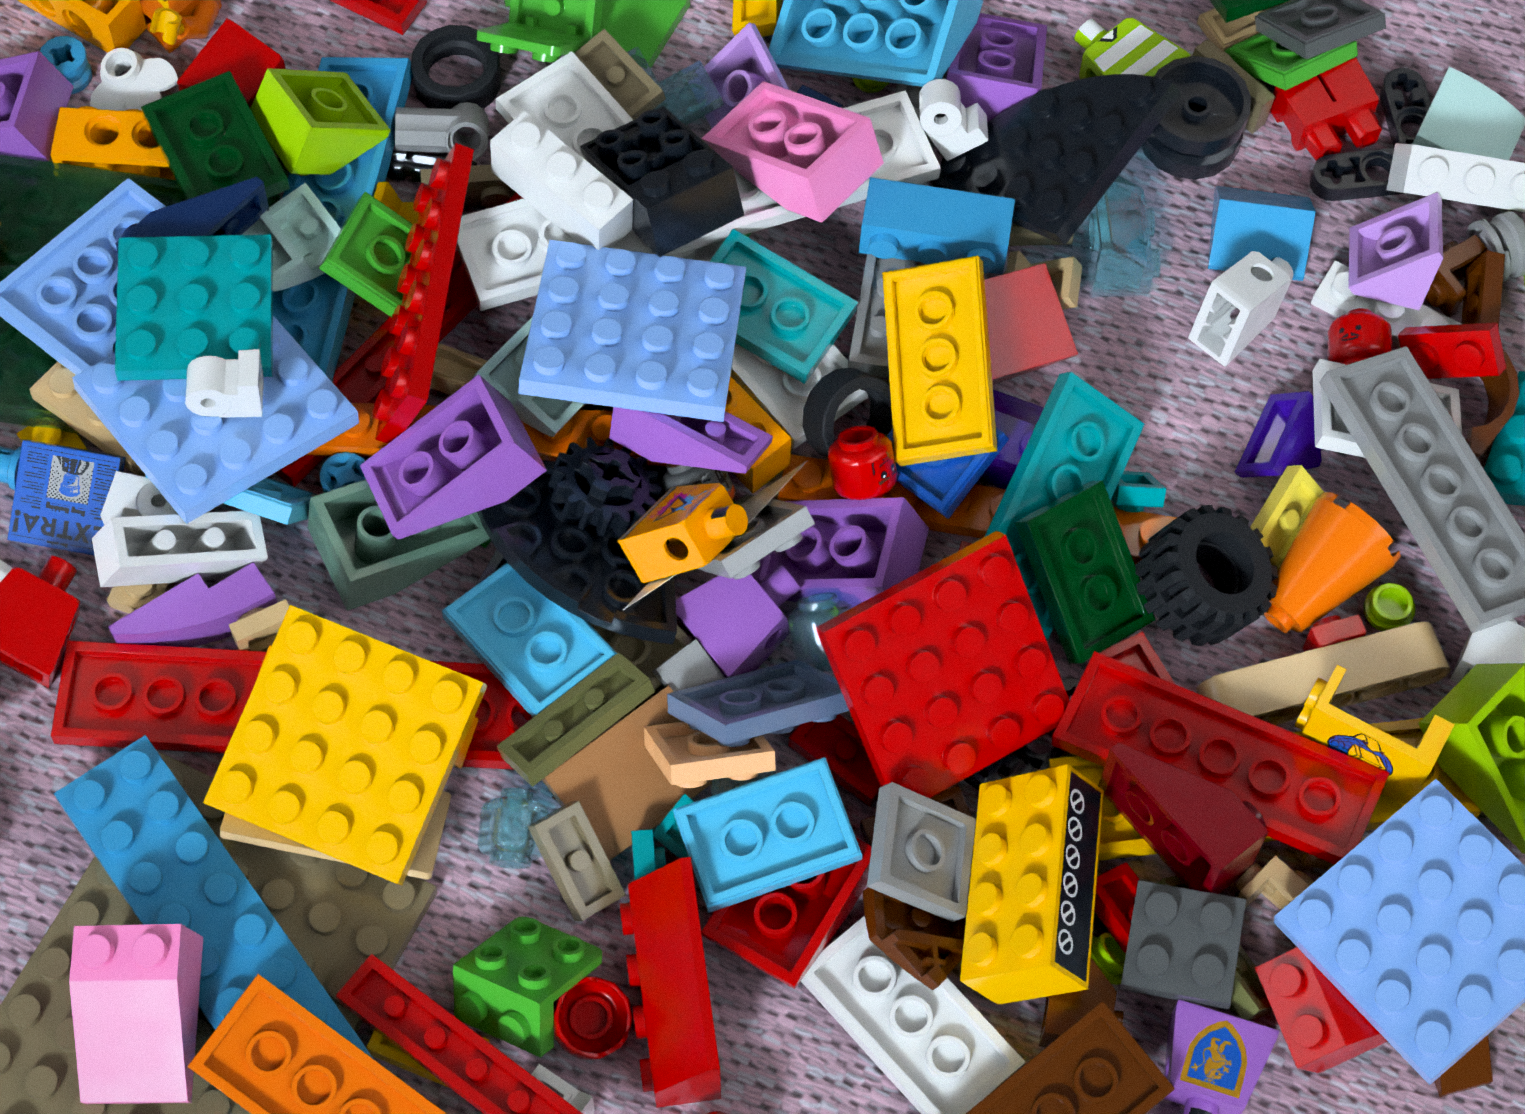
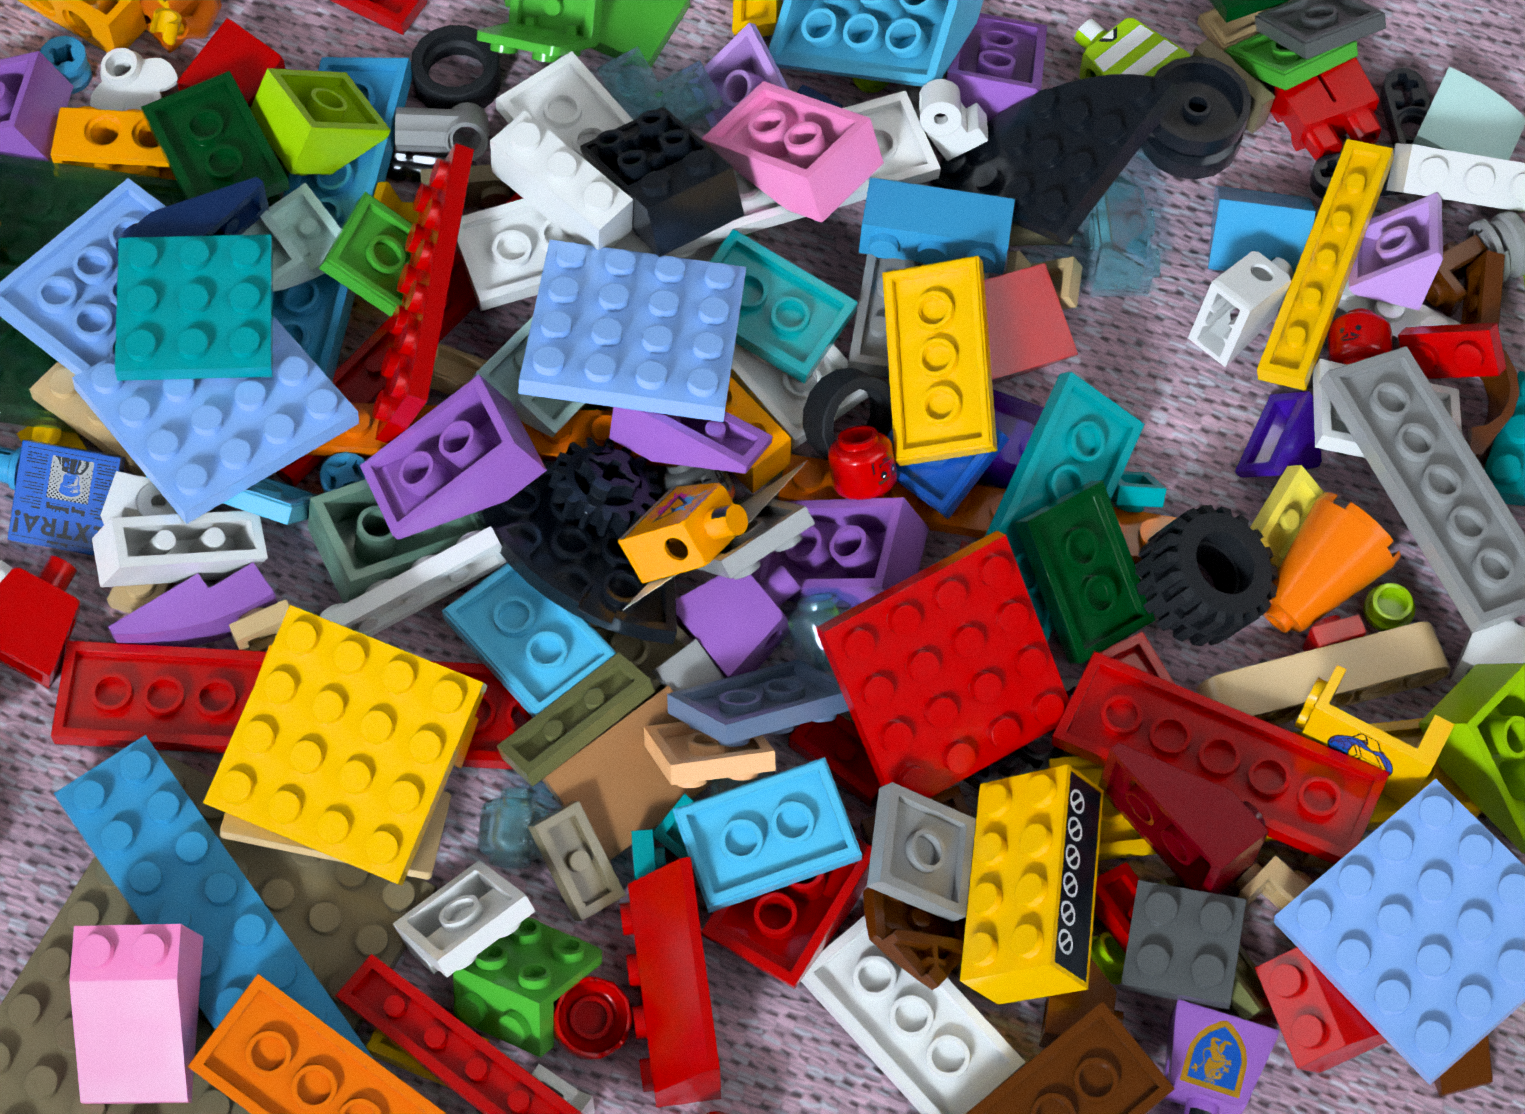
(226, 386): white leg -> none
(420, 586): none -> white plate
(463, 919): none -> white plate
(620, 75): dark tan plate -> none
(1325, 265): none -> yellow plate

